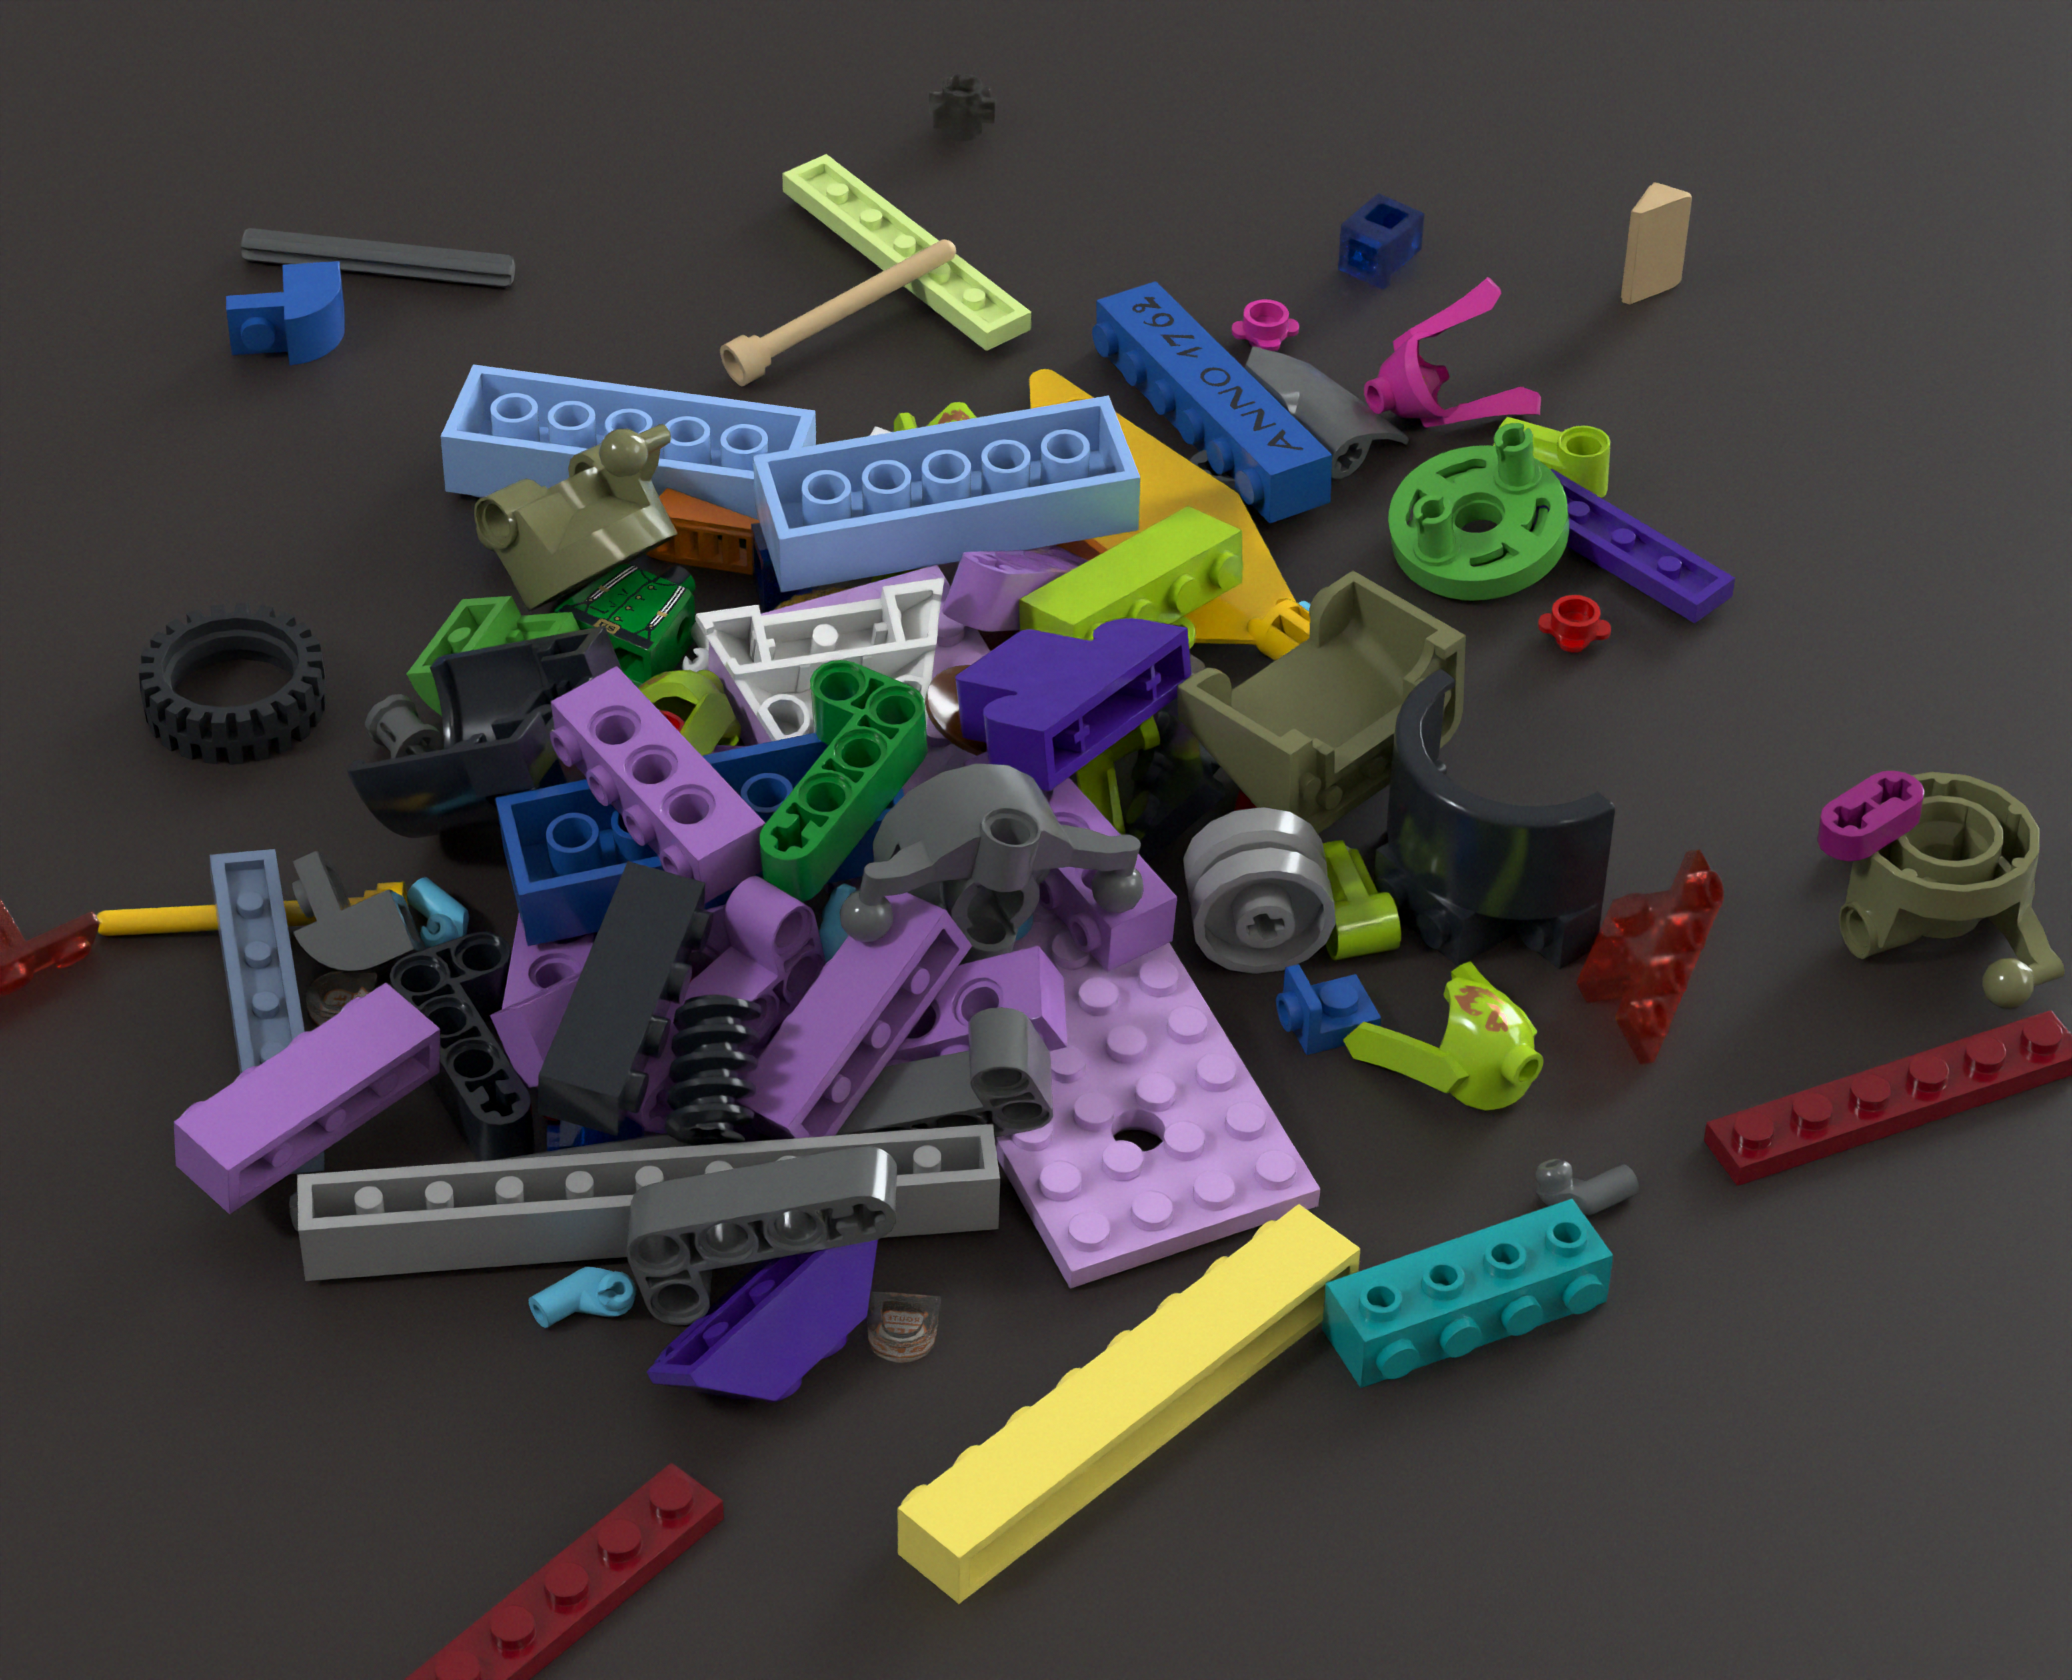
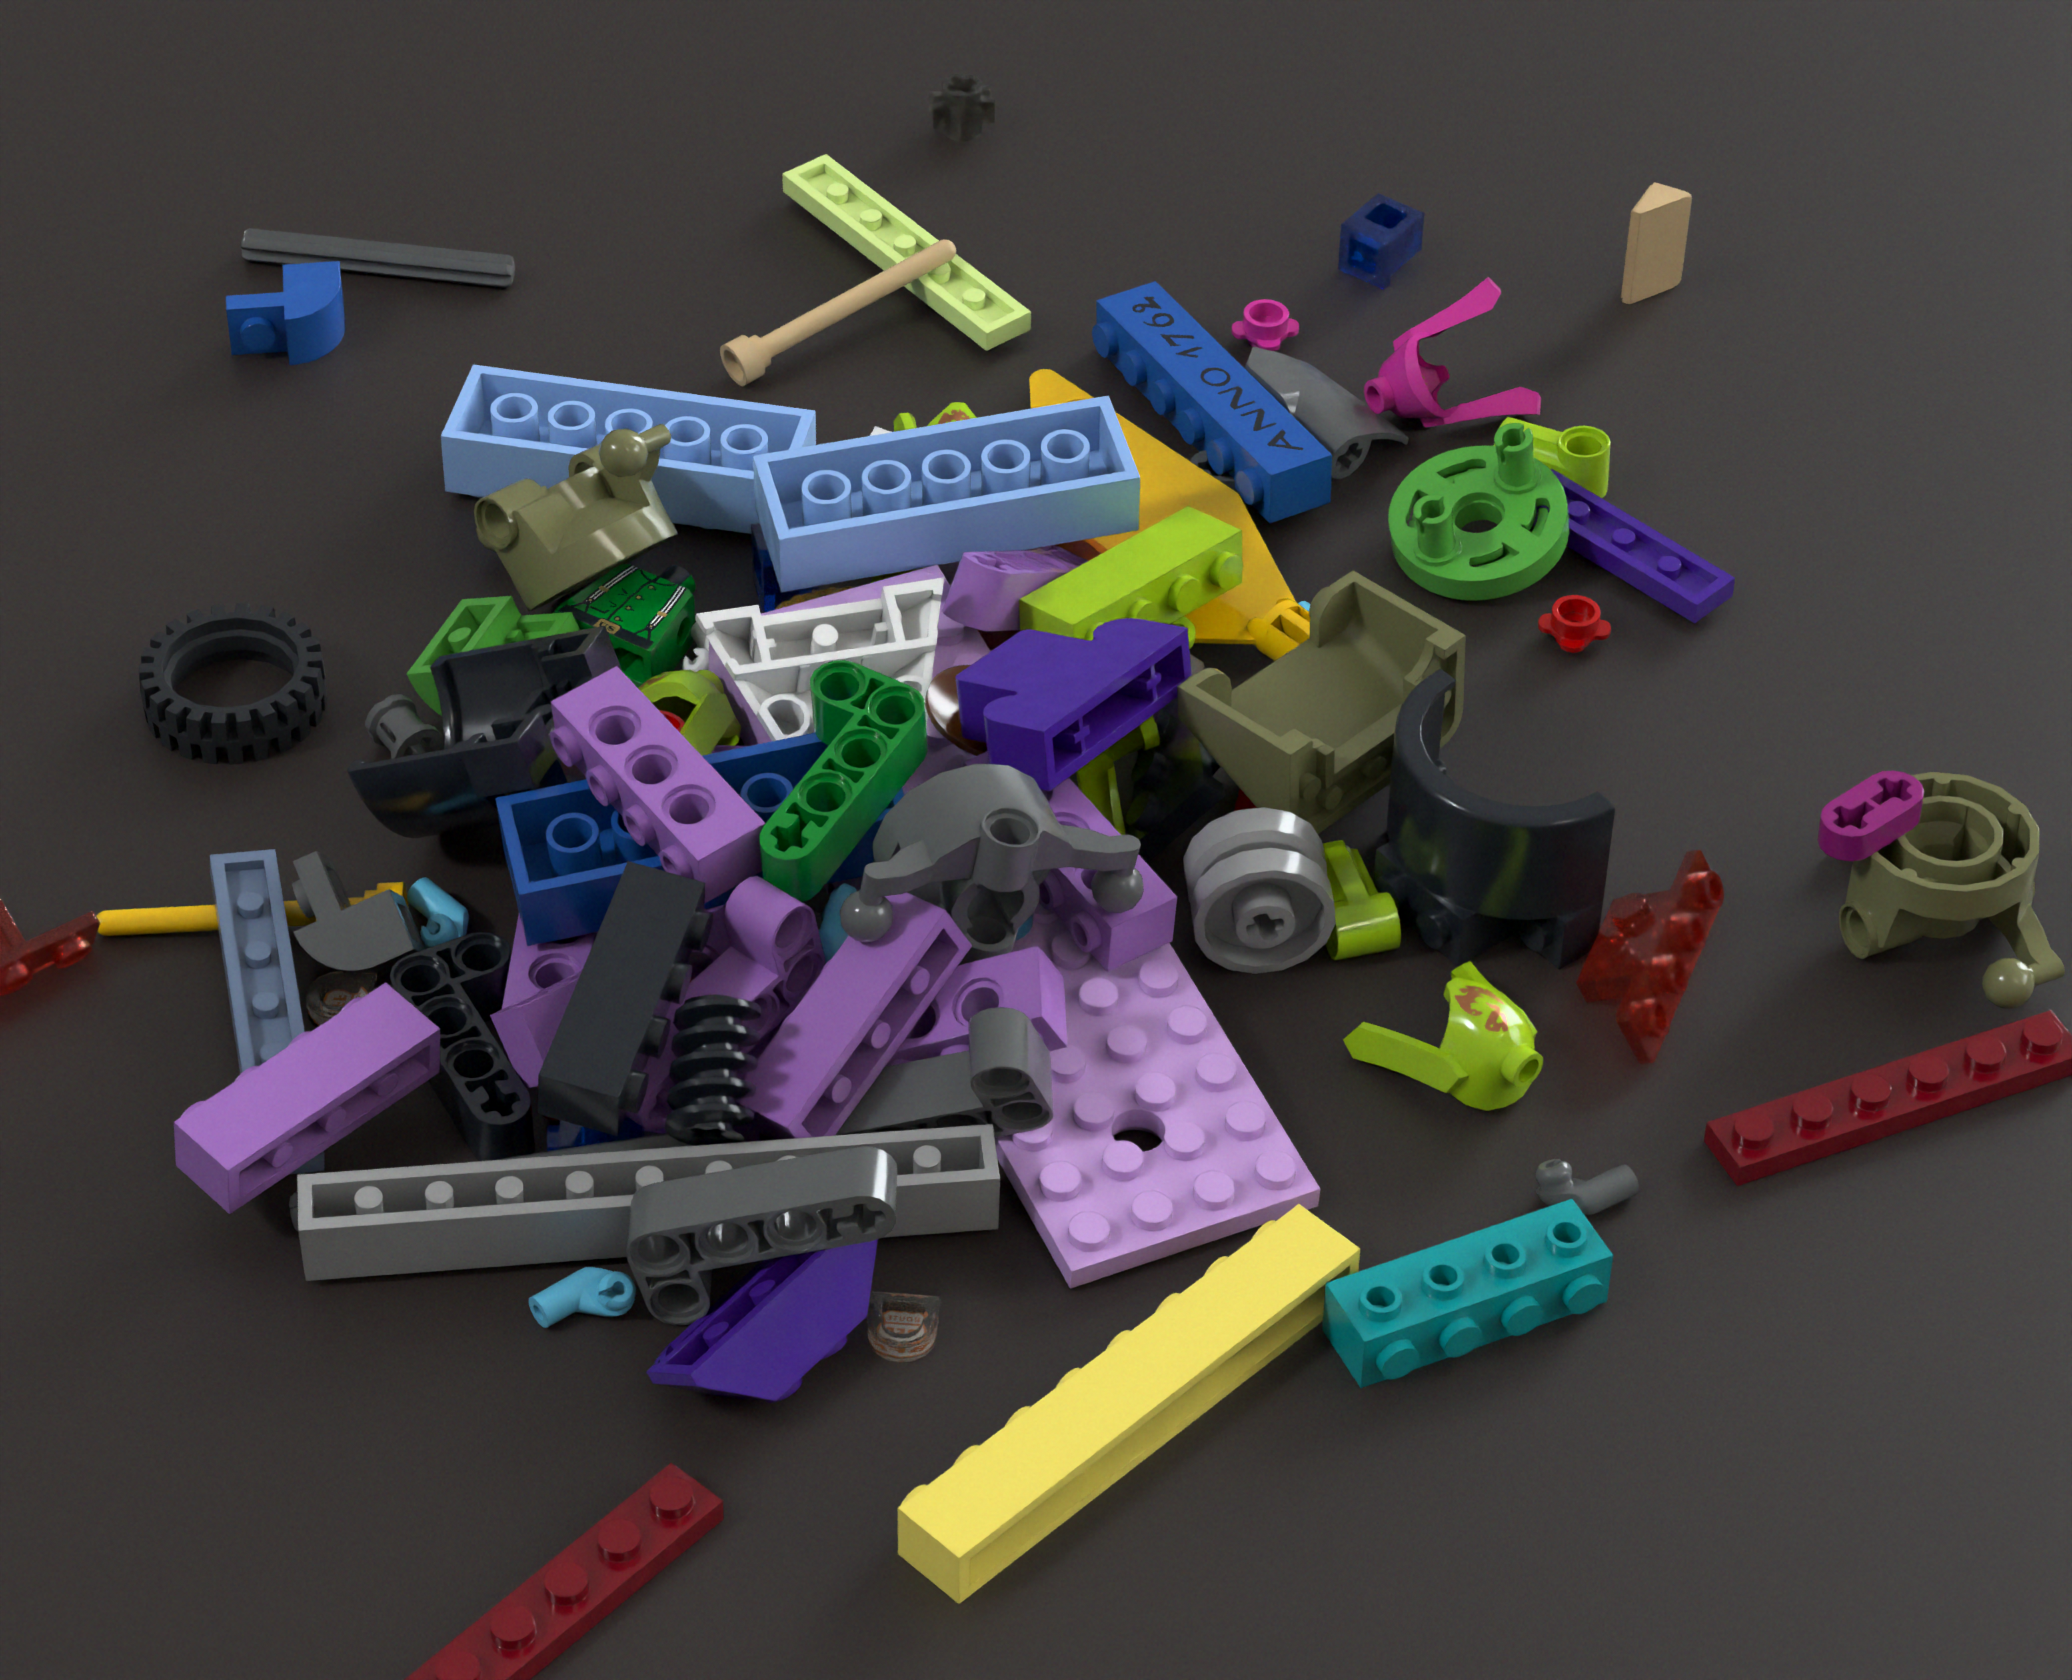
(698, 531): orange slope -> none
(1324, 1011): blue bracket -> none

